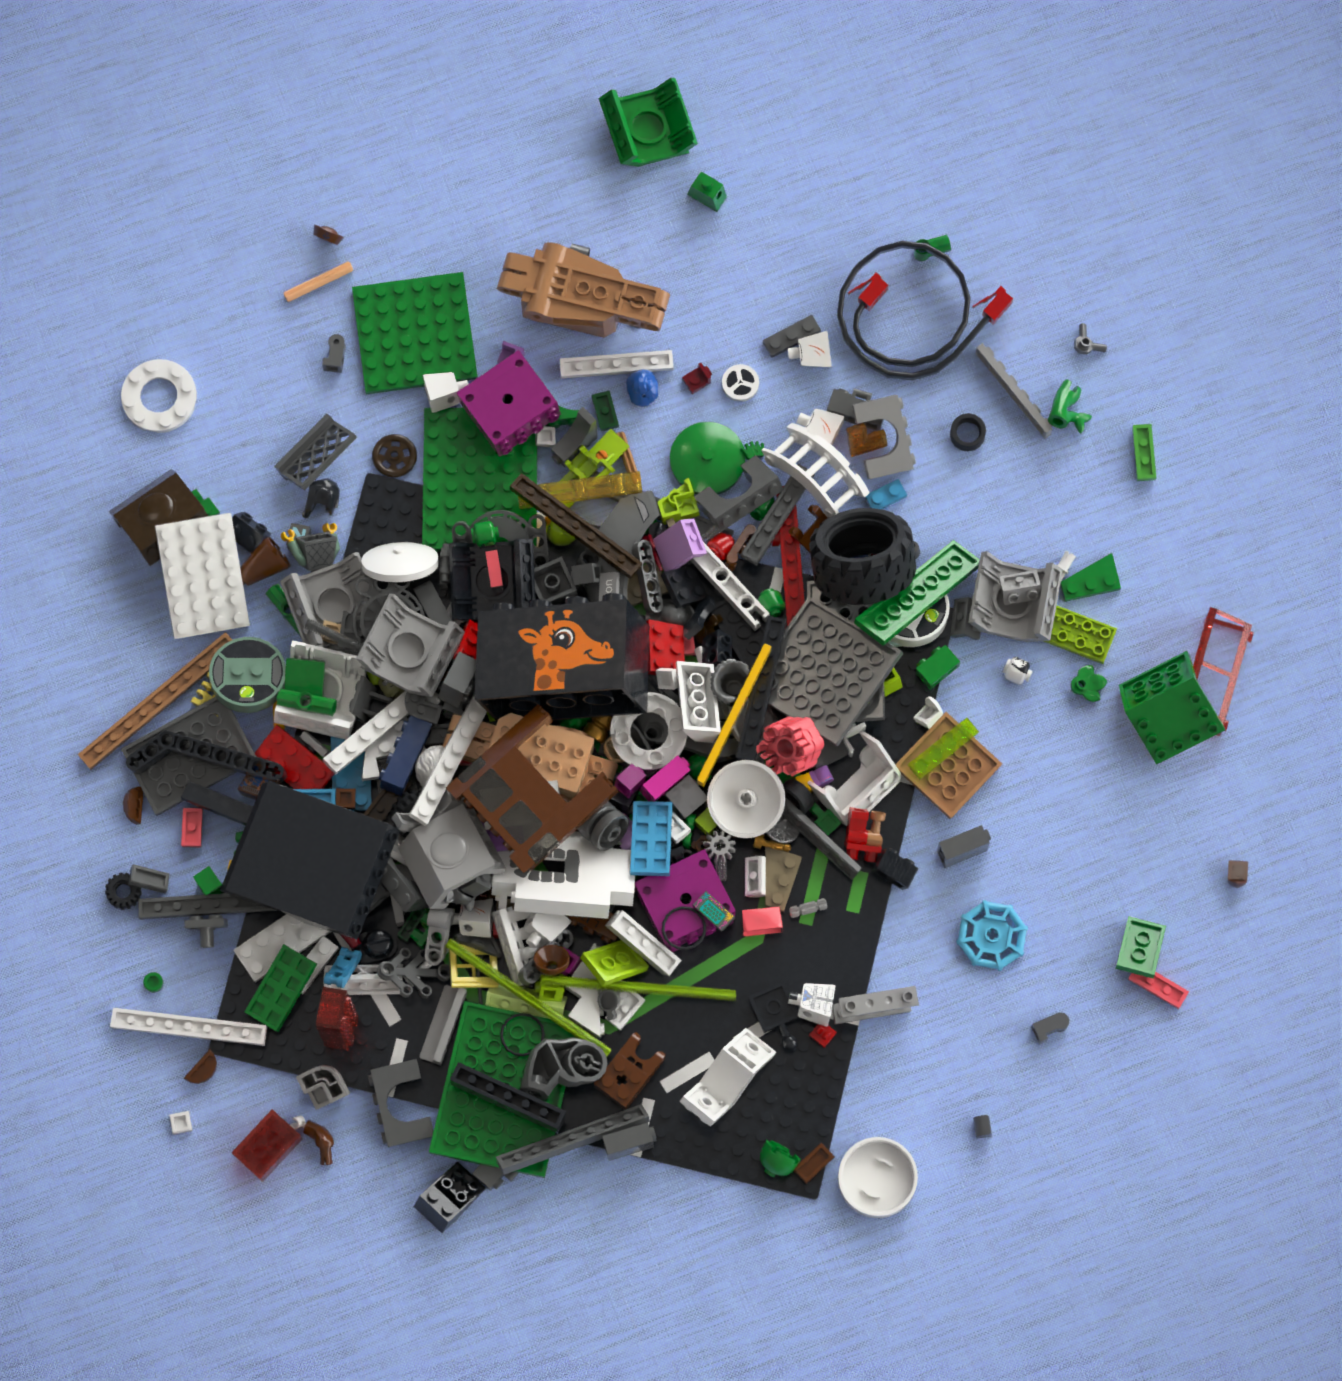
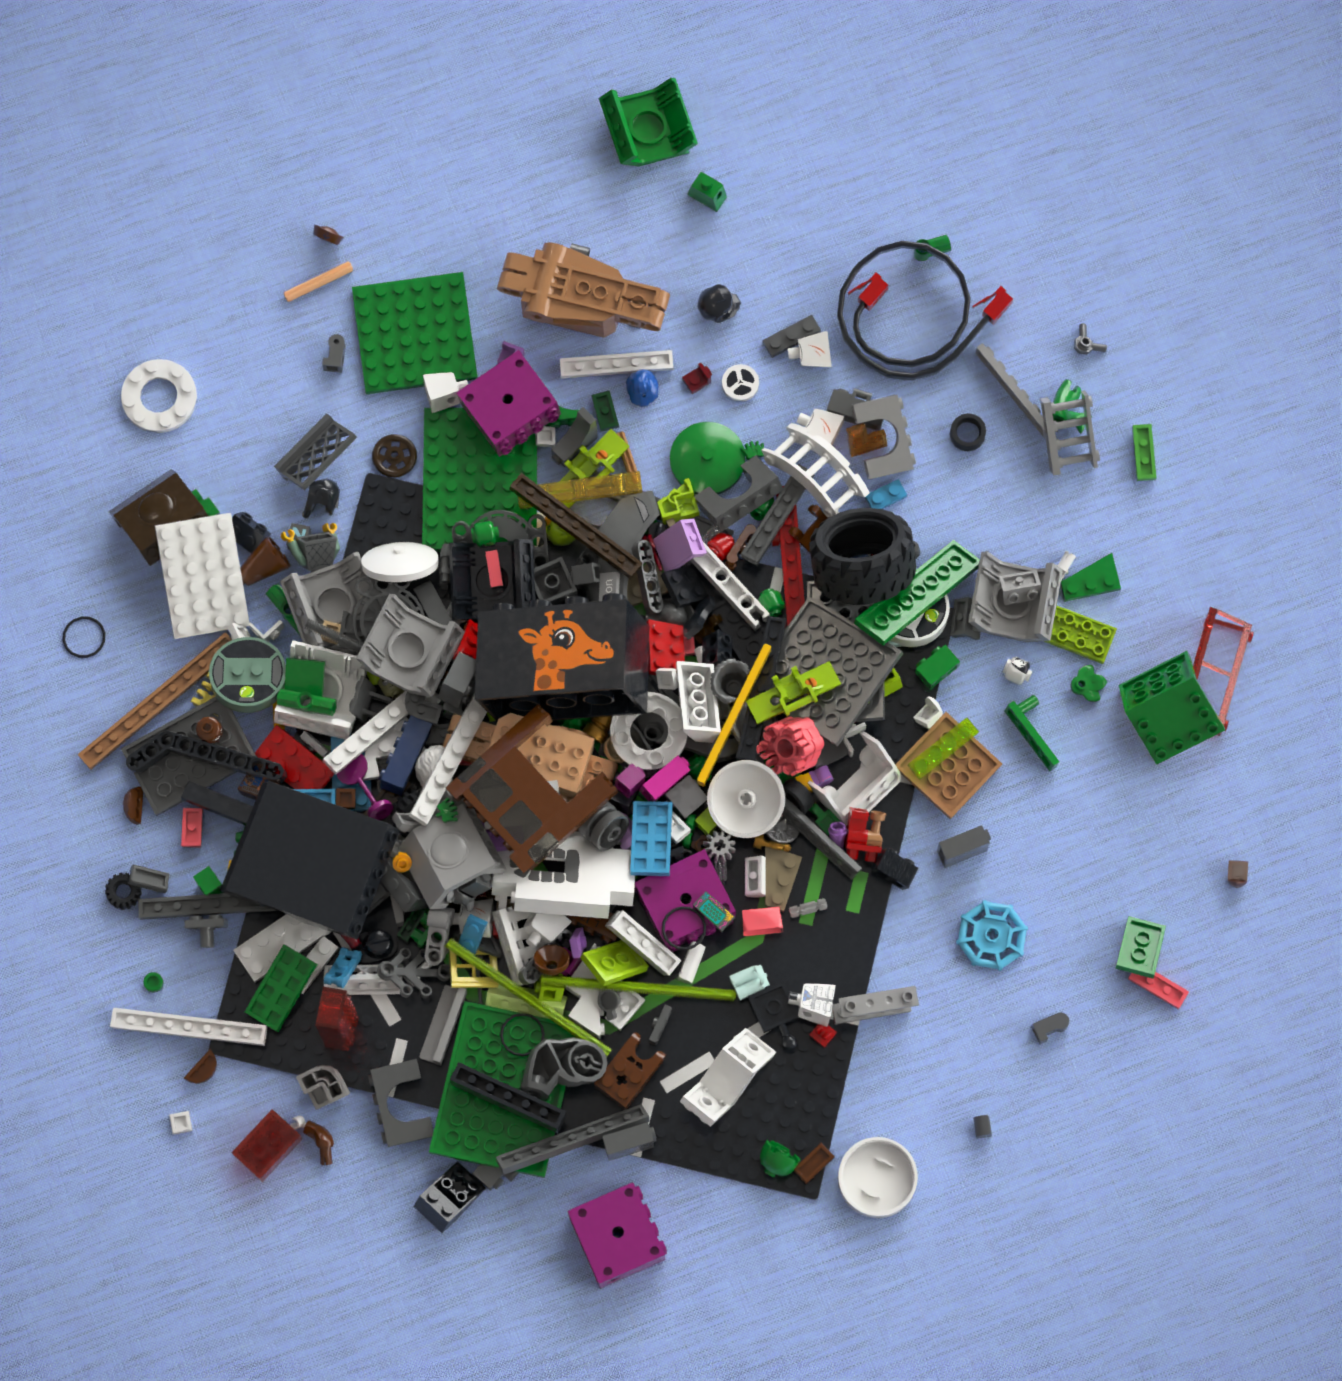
(89, 655): none -> black piece
(209, 729): none -> reddish brown head
(238, 631): none -> white plate
(271, 634): none -> white bracket
(353, 774): none -> magenta piece
(402, 862): none -> light orange plate
(446, 811): none -> green piece
(472, 933): none -> dark azure plate
(578, 942): none -> medium lavender plate
(607, 1254): none -> magenta gear
(659, 1025): none -> dark grey plate
(691, 963): none -> white brick
(716, 302): none -> black helmet
(749, 981): none -> light aqua piece
(791, 687): none -> lime piece
(838, 833): none -> medium lavender cone
(1016, 715): none -> green piece
(1051, 427): none -> light grey fence

